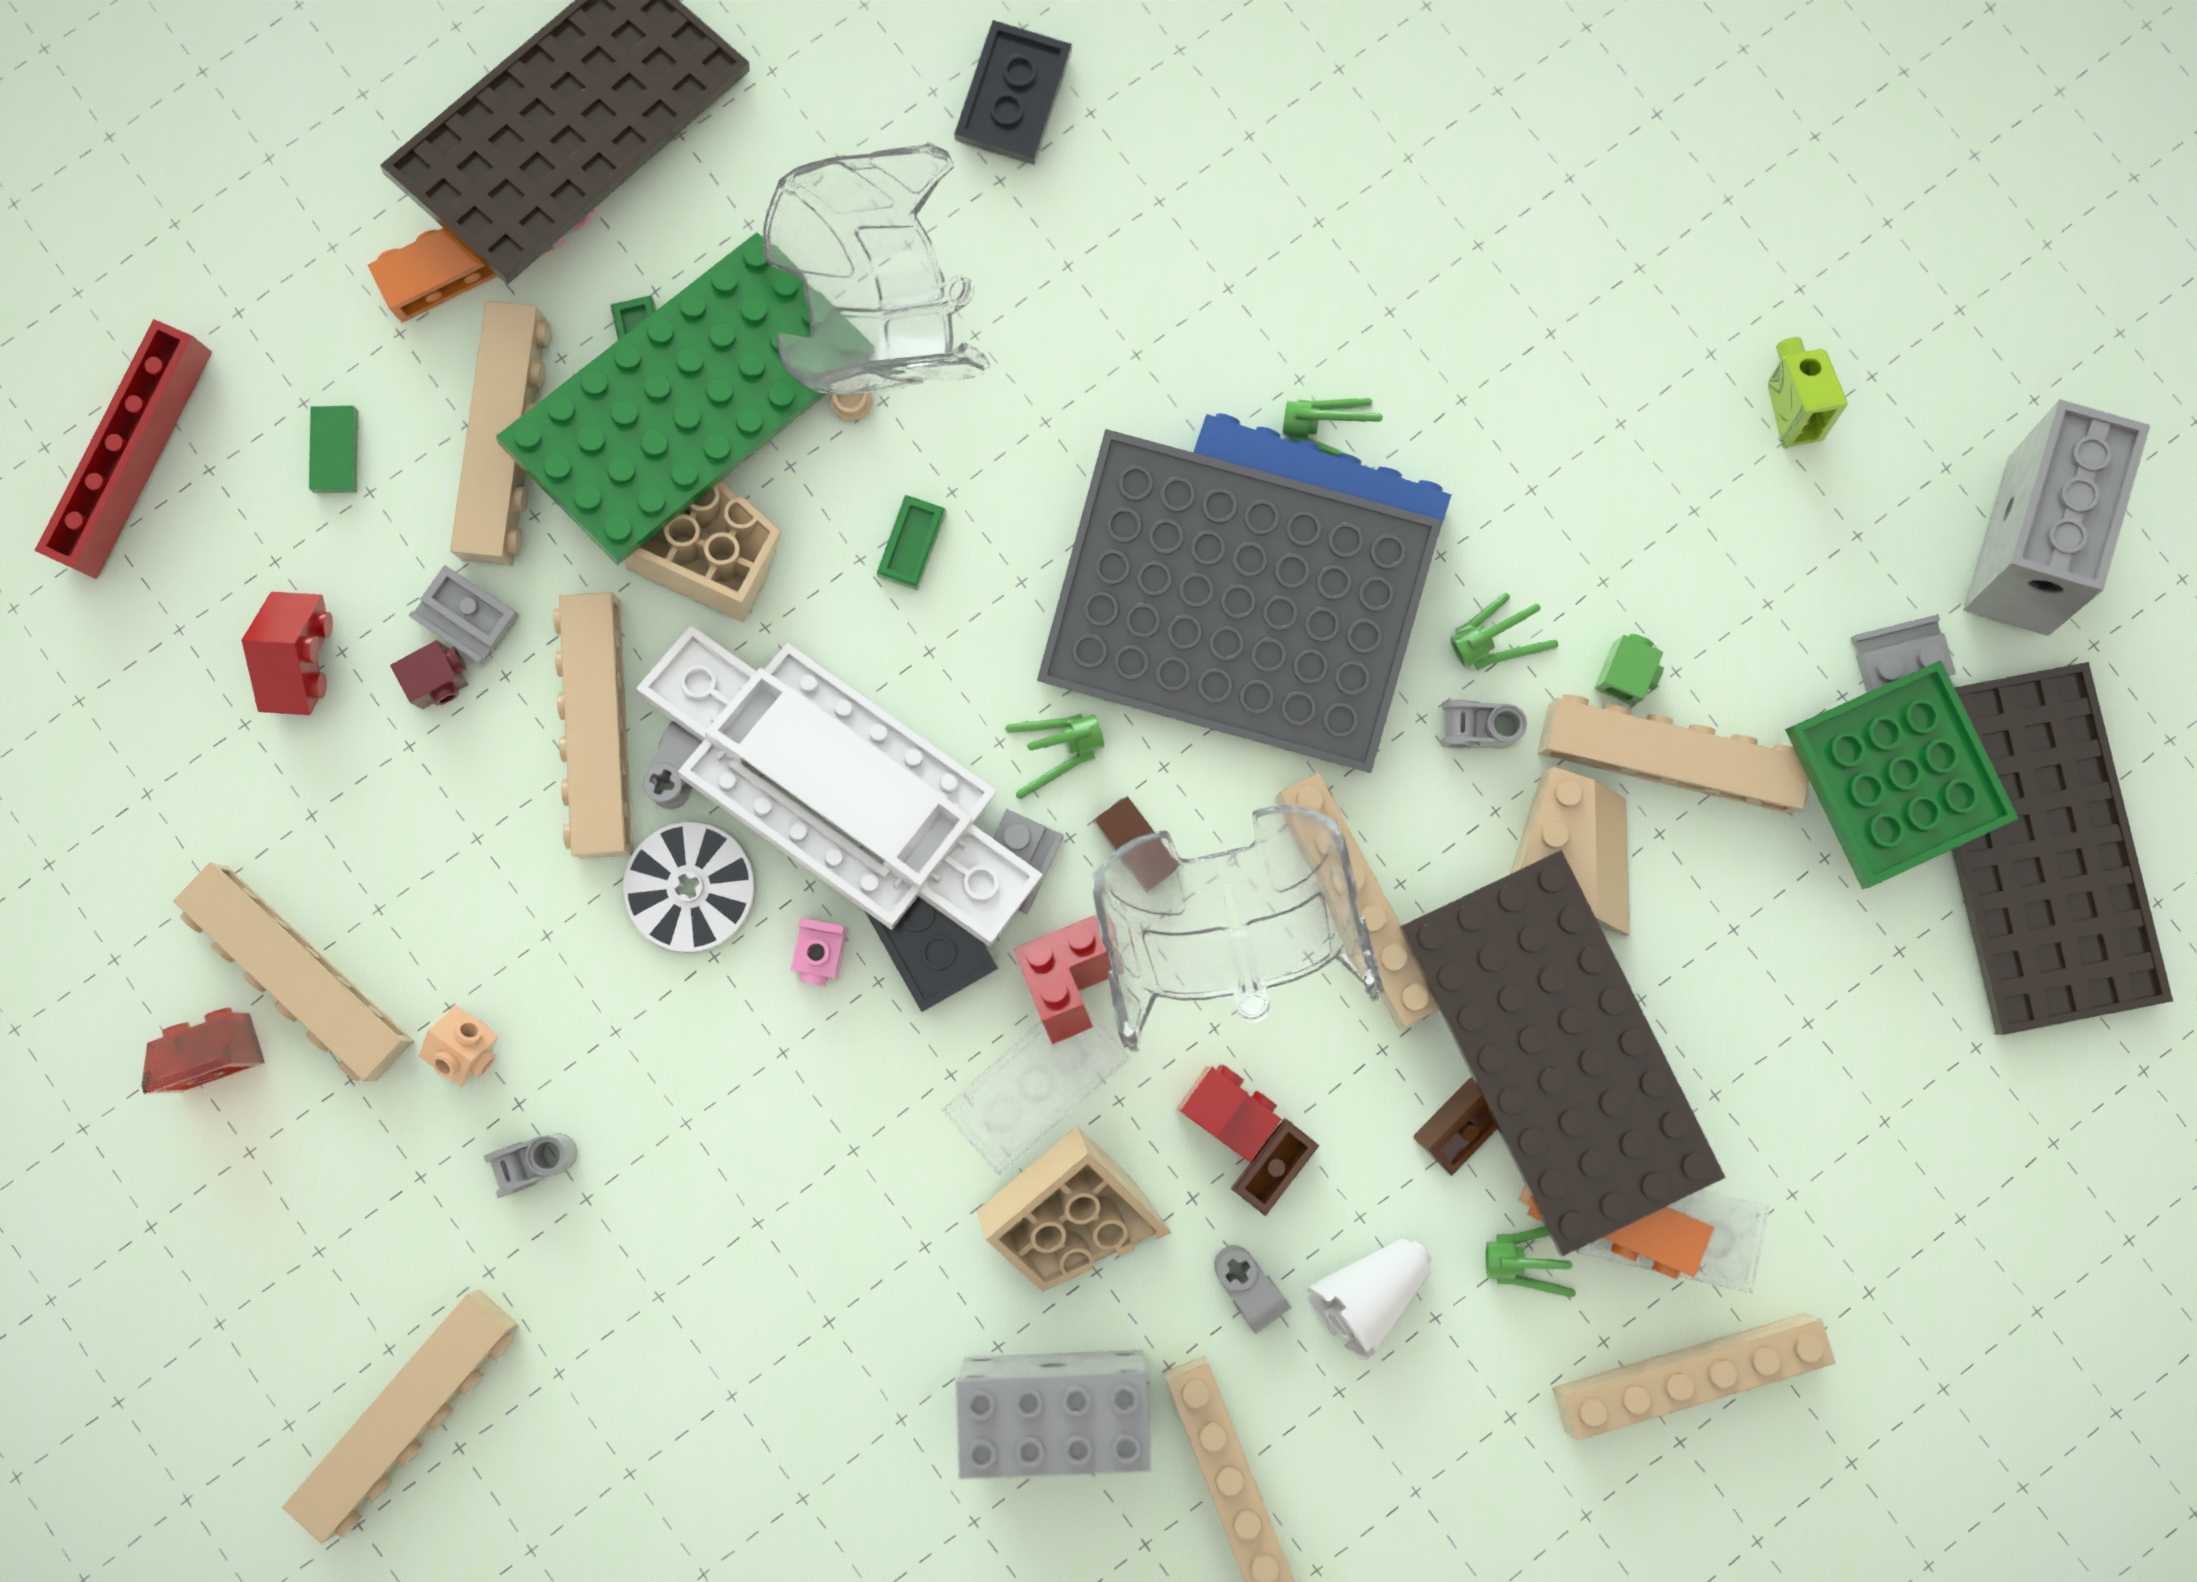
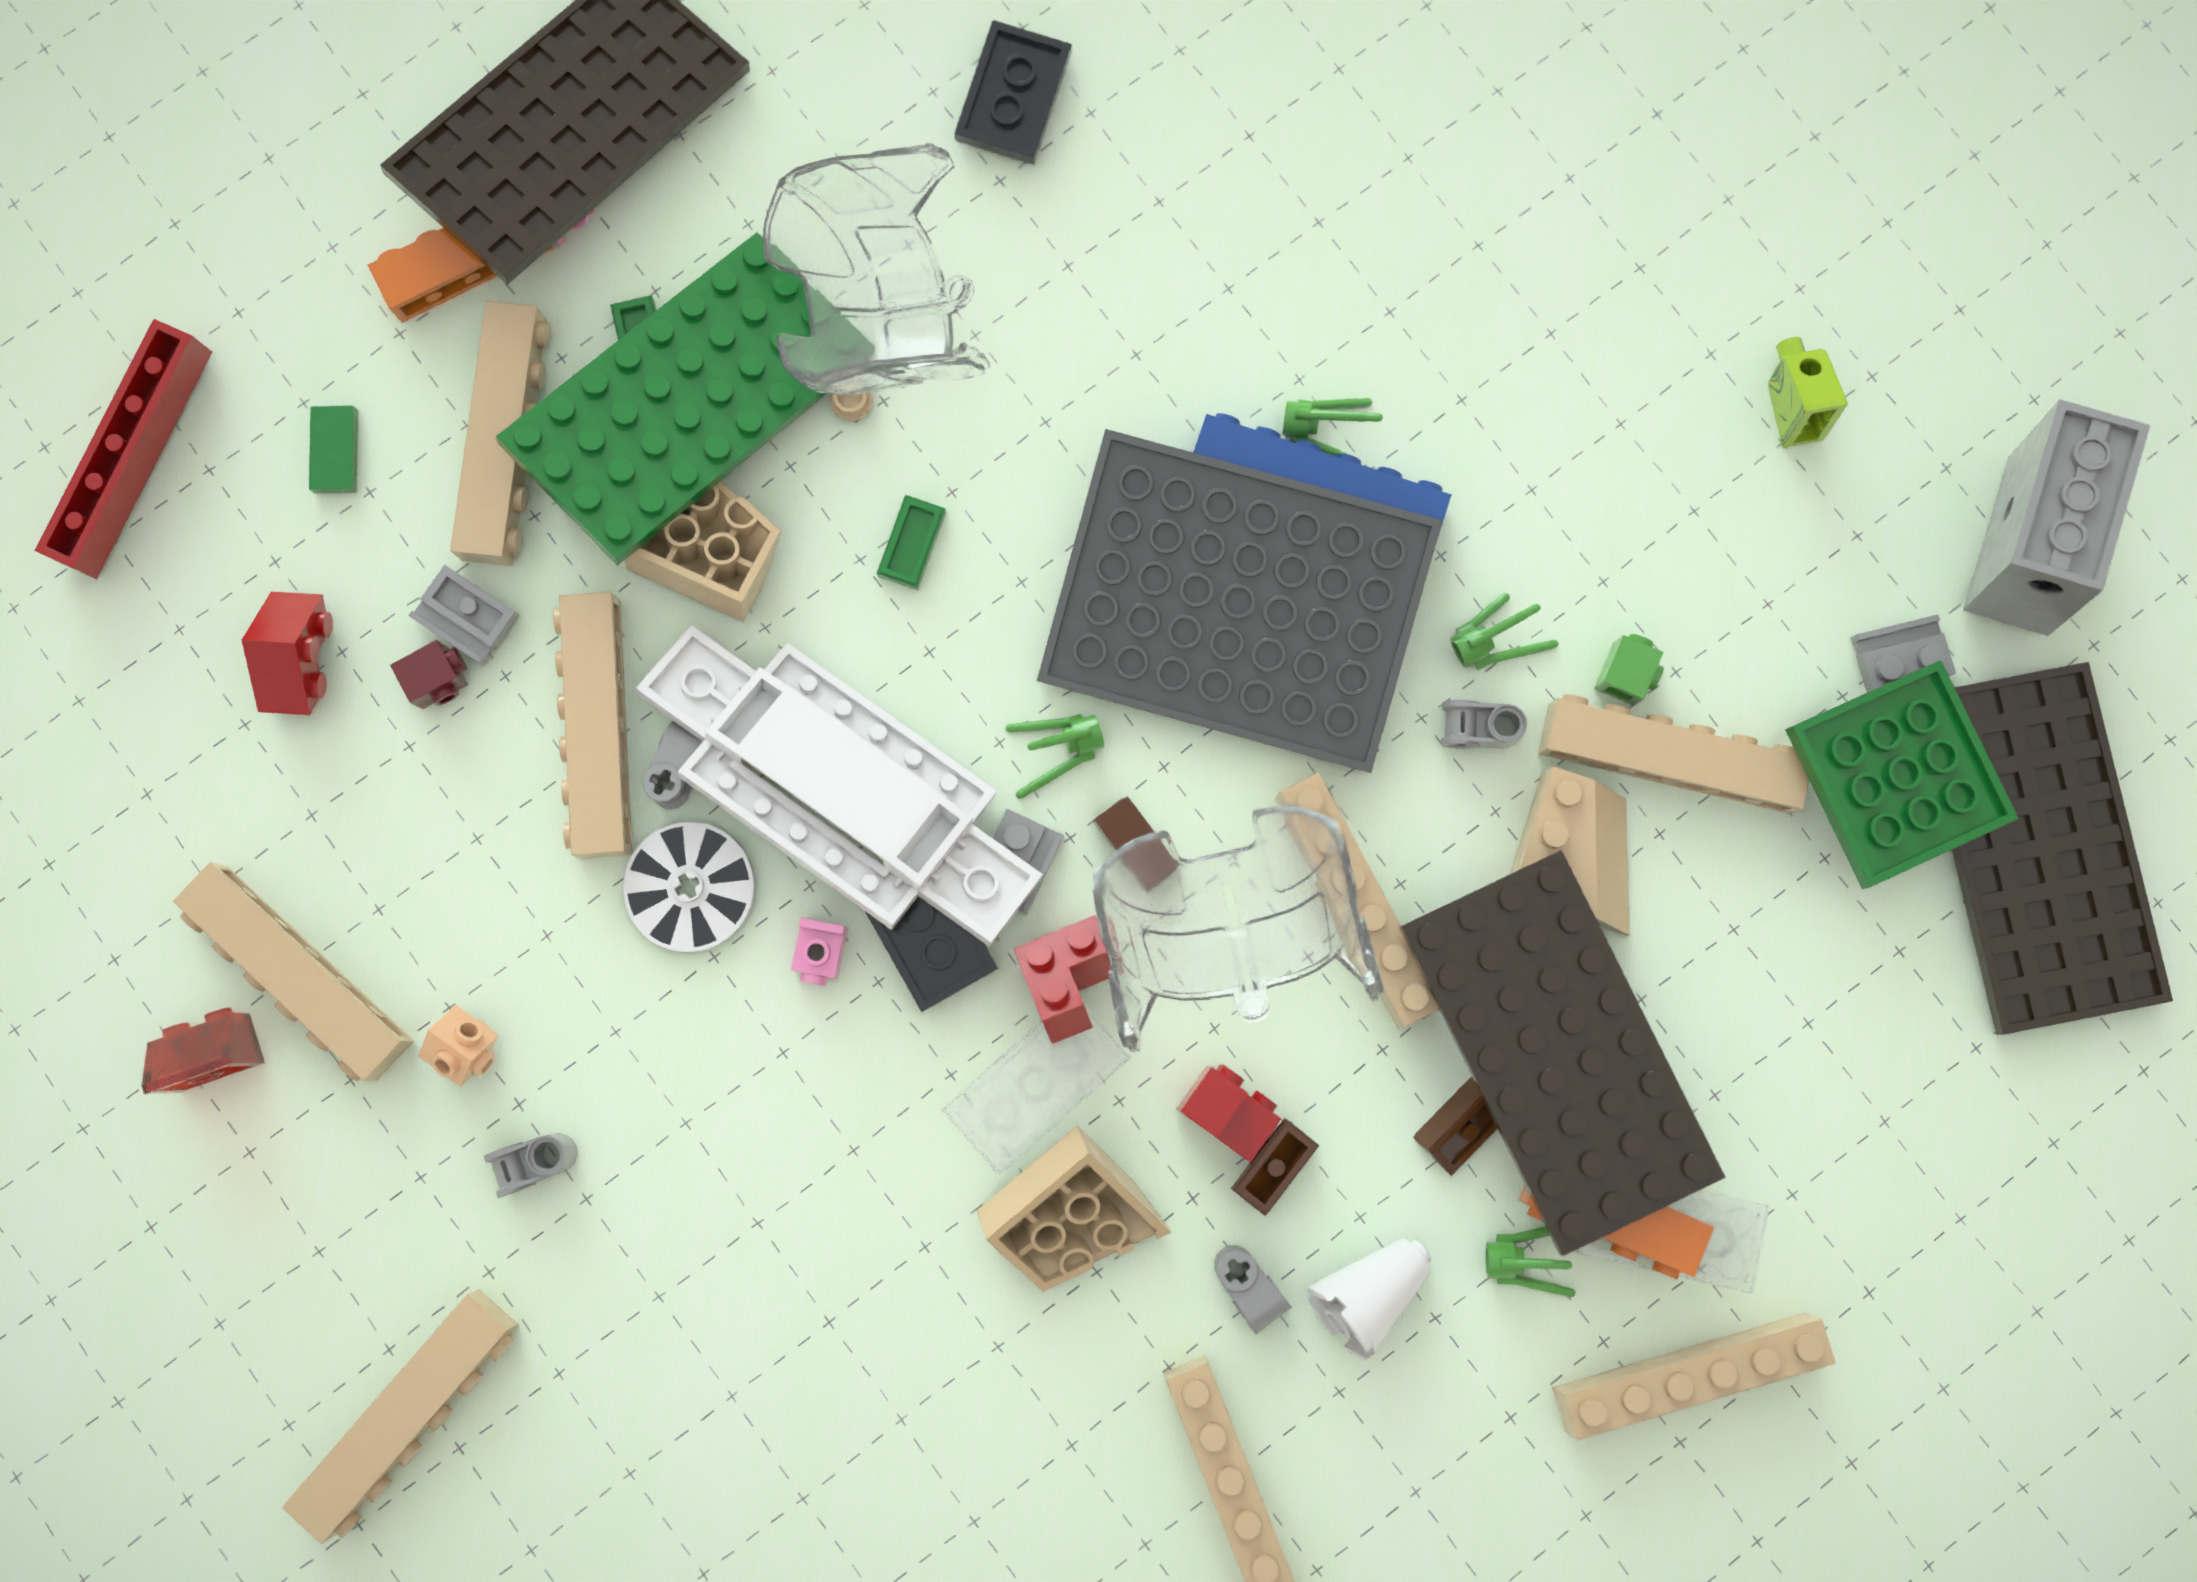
(1053, 1414): light grey gear -> none

